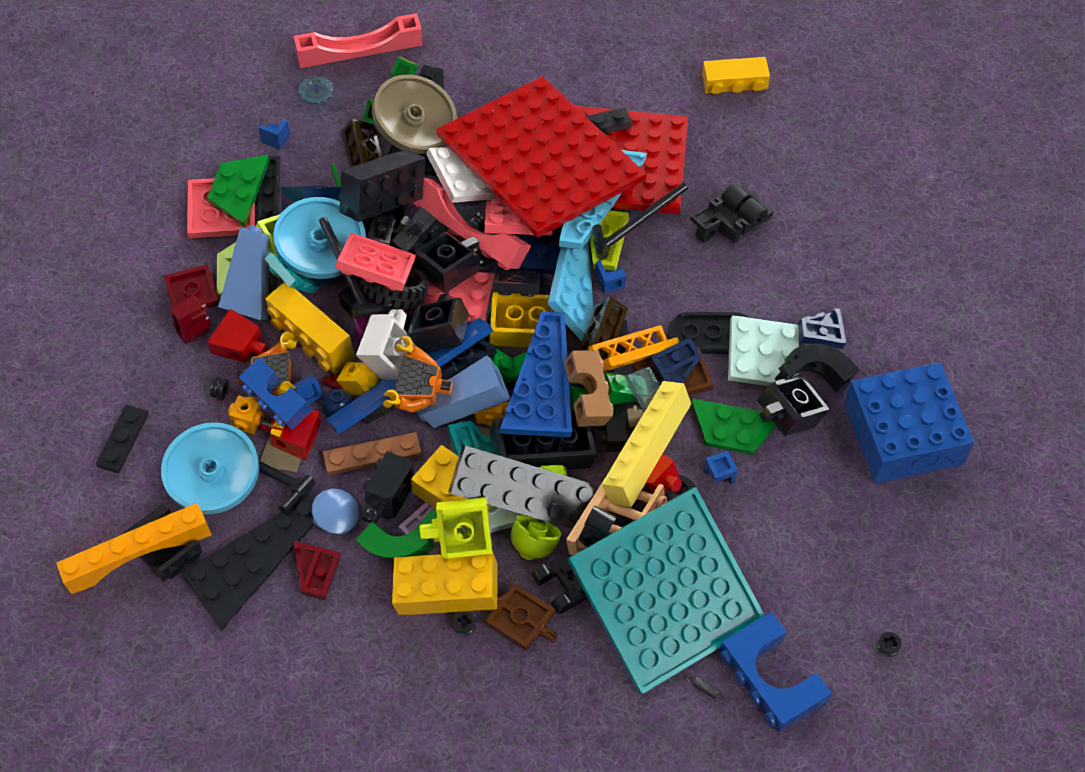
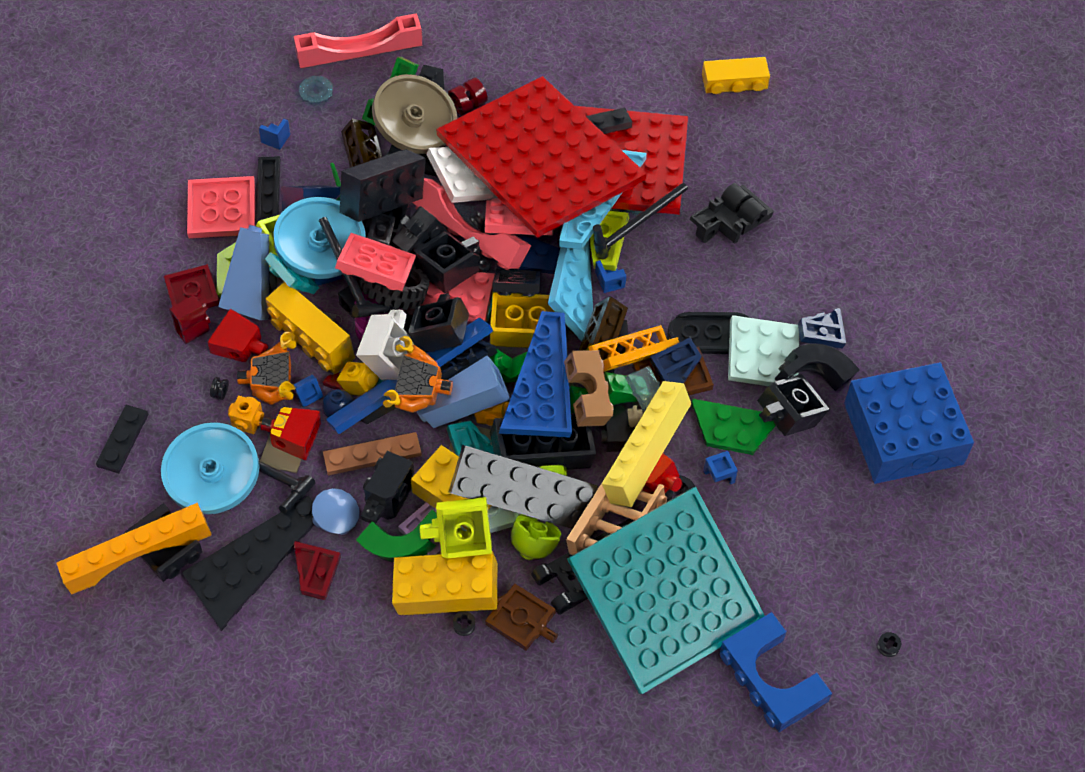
(238, 186): green wing -> none
(288, 407): blue arch -> none
(469, 95): none -> dark red wheel
(596, 526): black piece -> none
(706, 688): flat silver piece -> none

